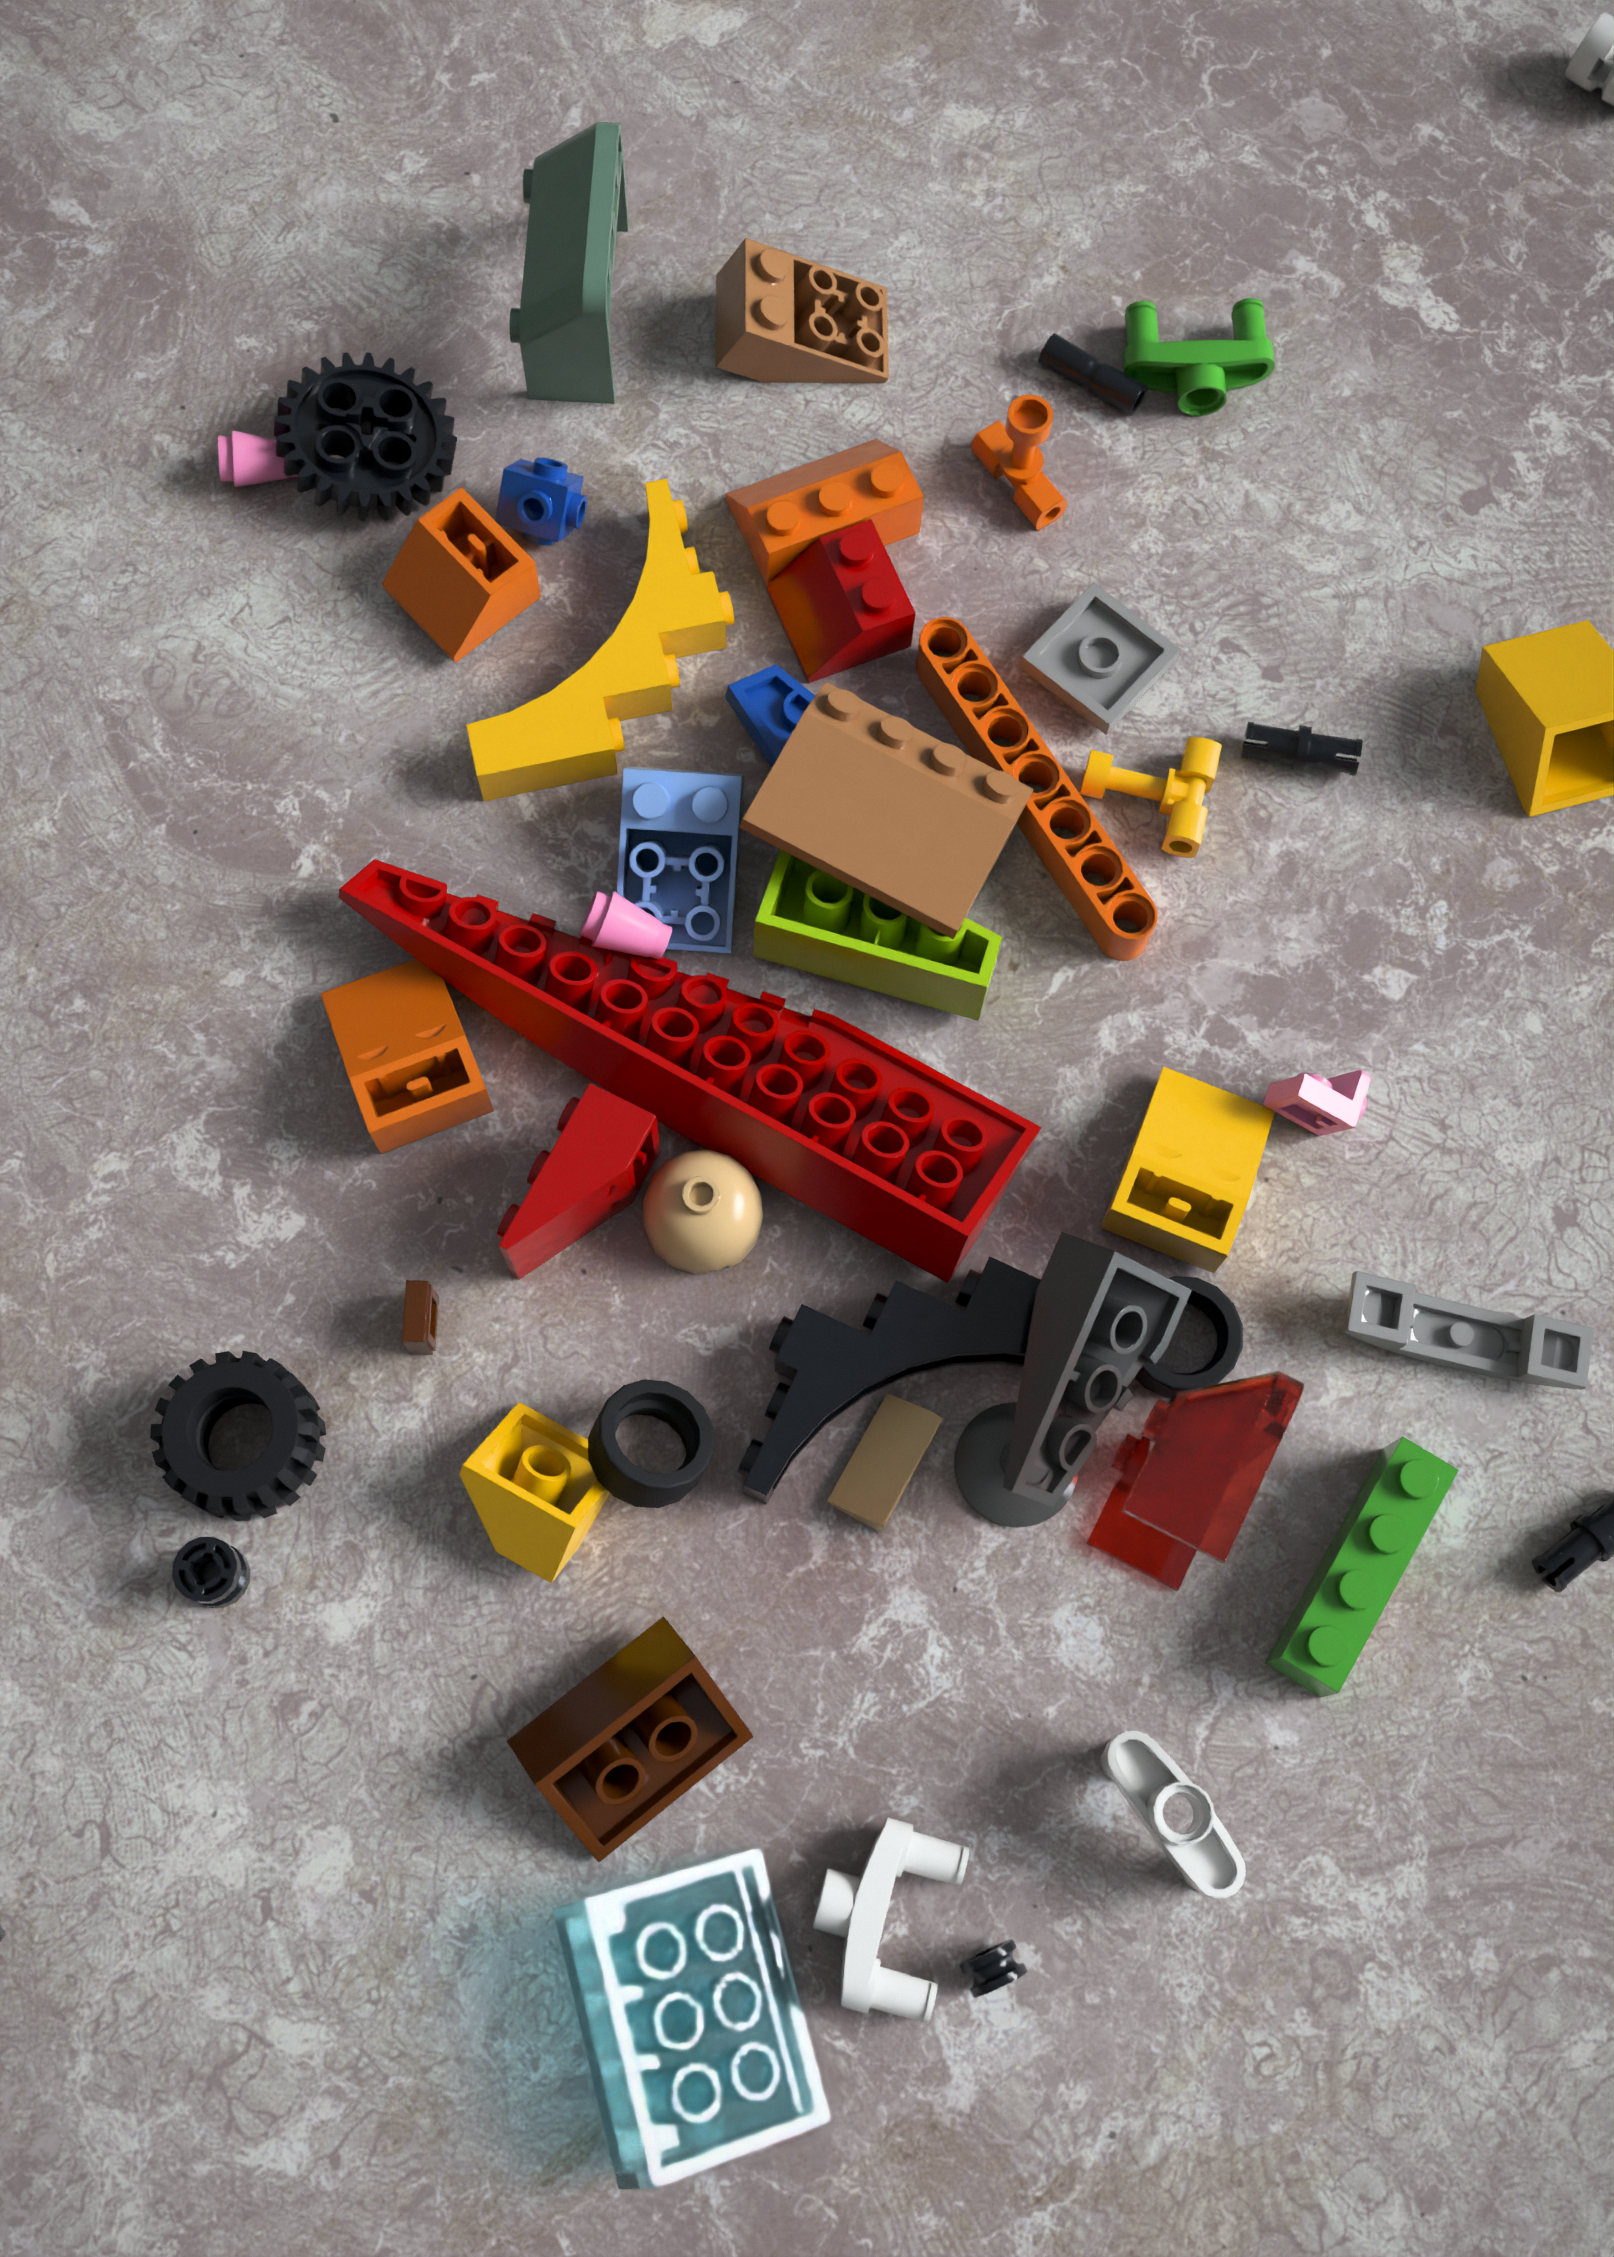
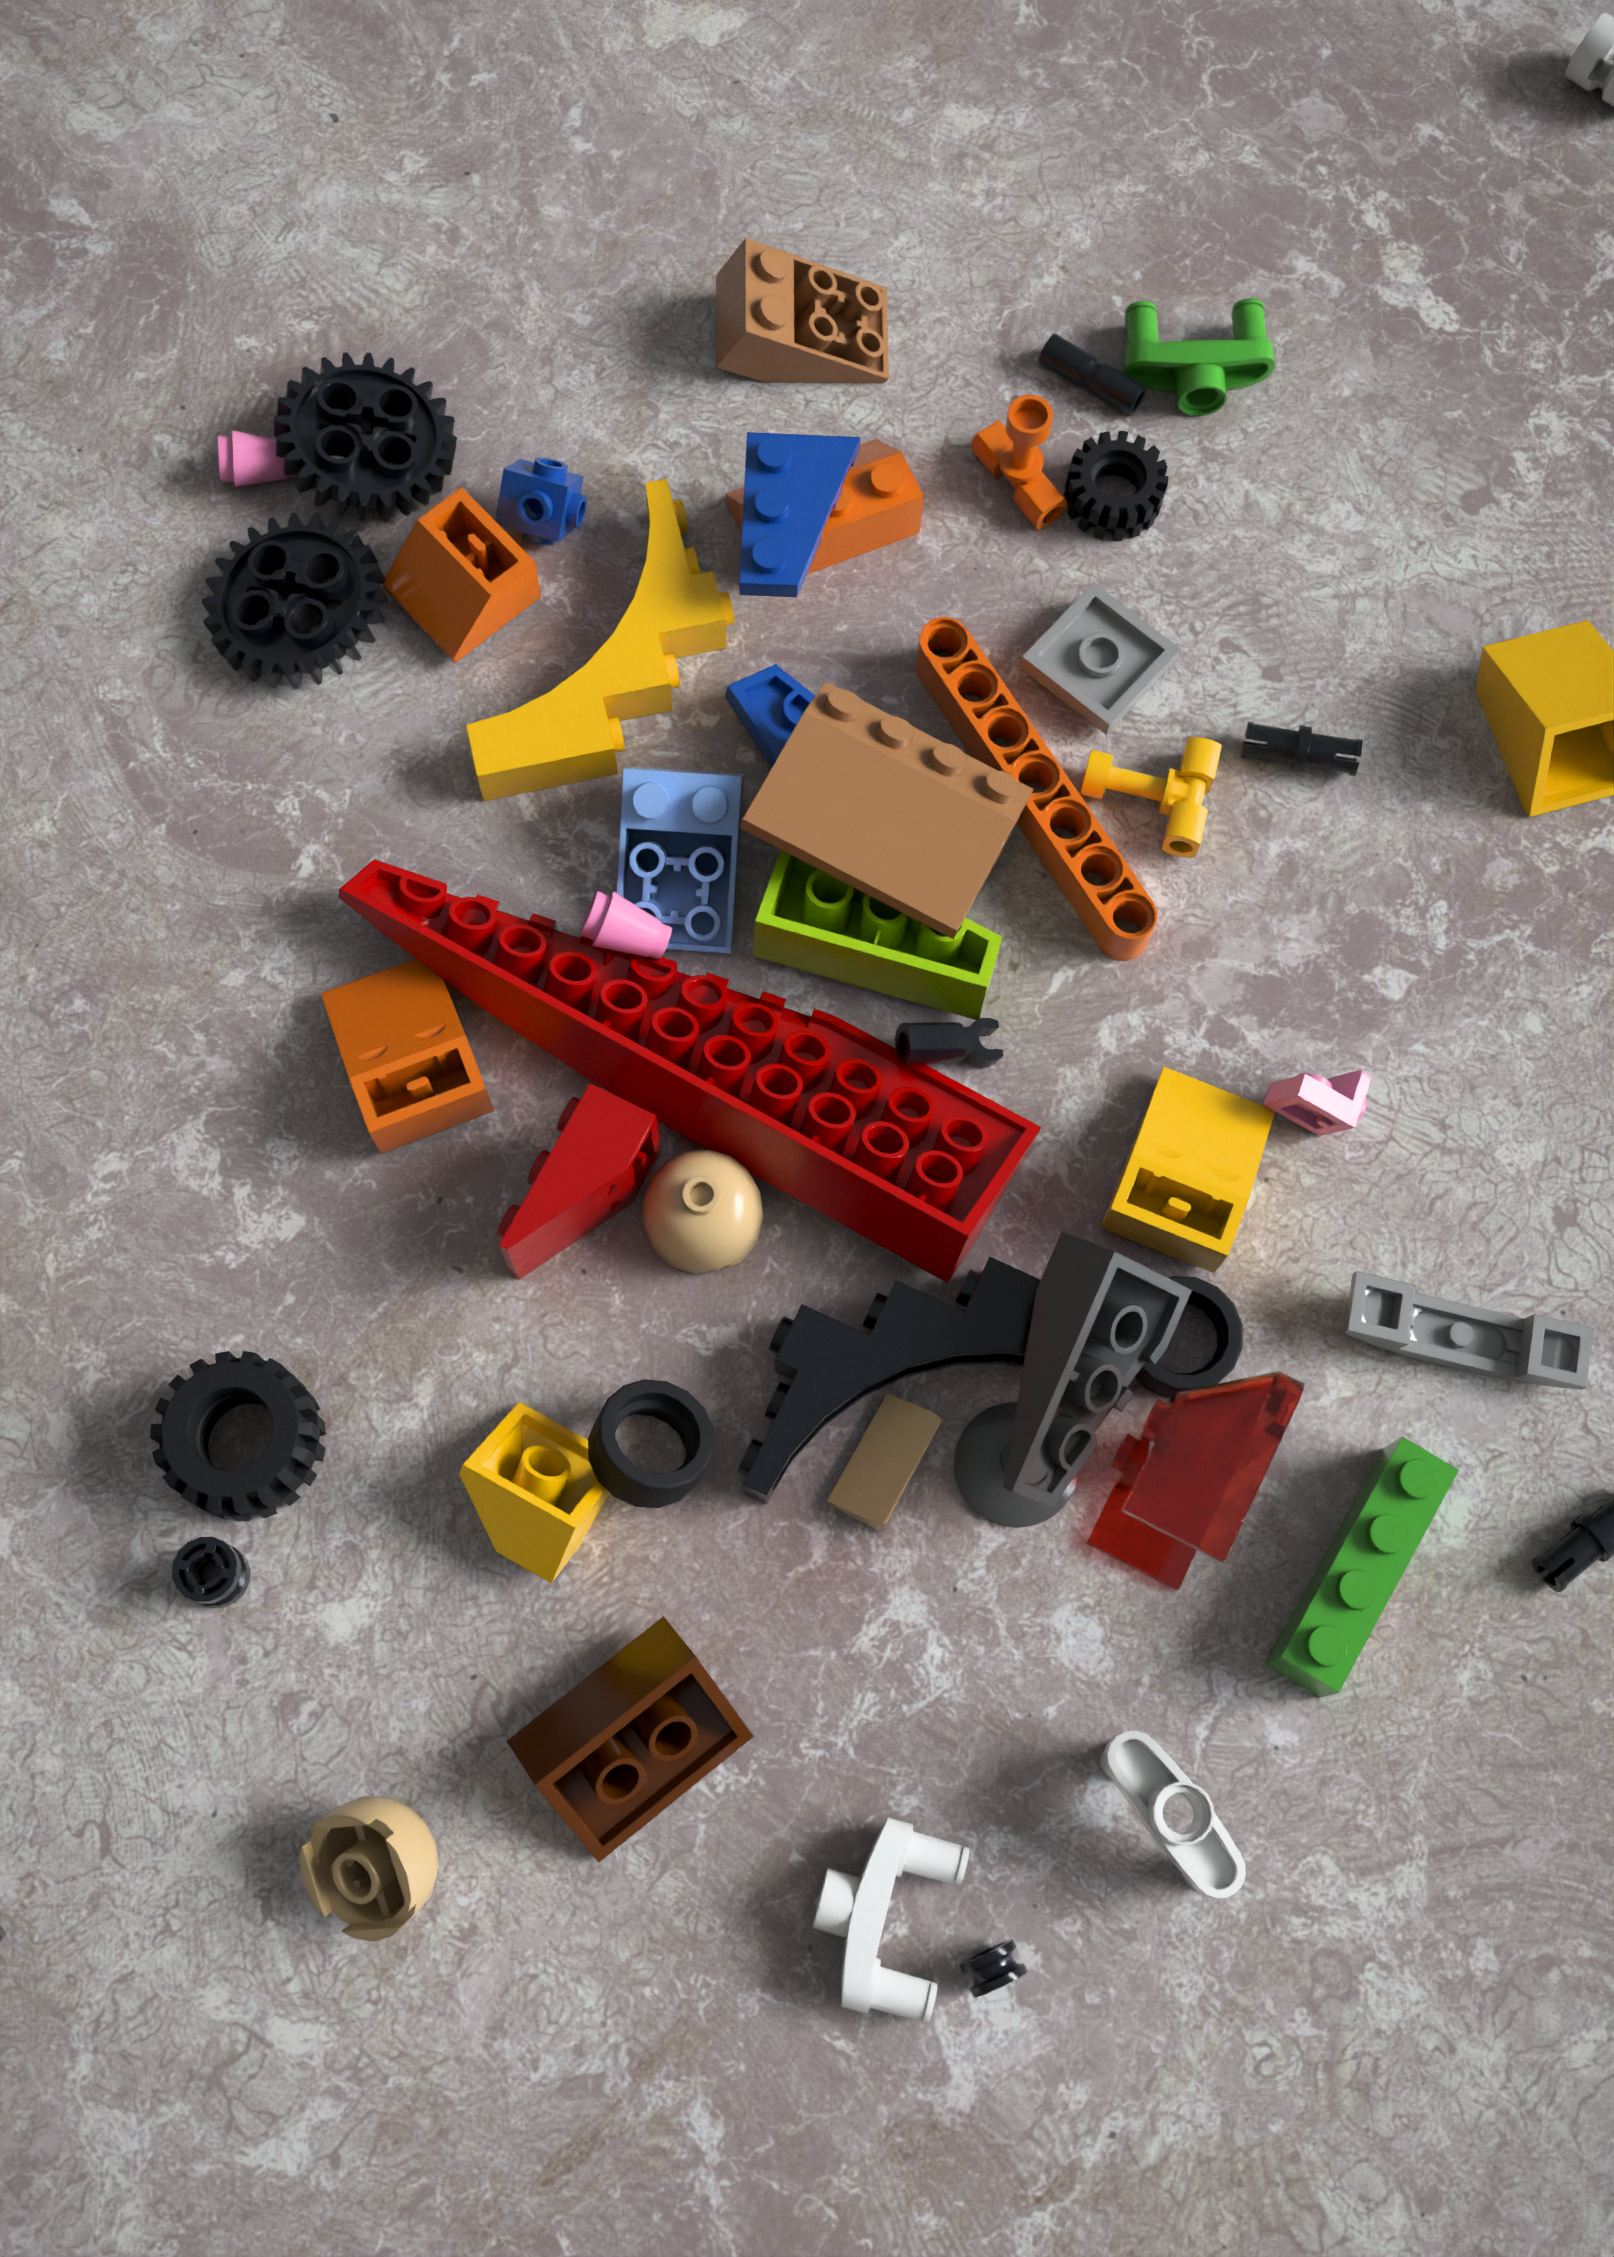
(295, 600): none -> black gear
(370, 1866): none -> tan cylinder
(420, 1317): reddish brown tile -> none
(569, 264): sand green windscreen -> none
(690, 2020): clear light blue slope -> none
(786, 504): none -> blue wing
(842, 603): red slope -> none
(946, 1043): none -> black bar
(1119, 459): none -> black tyre

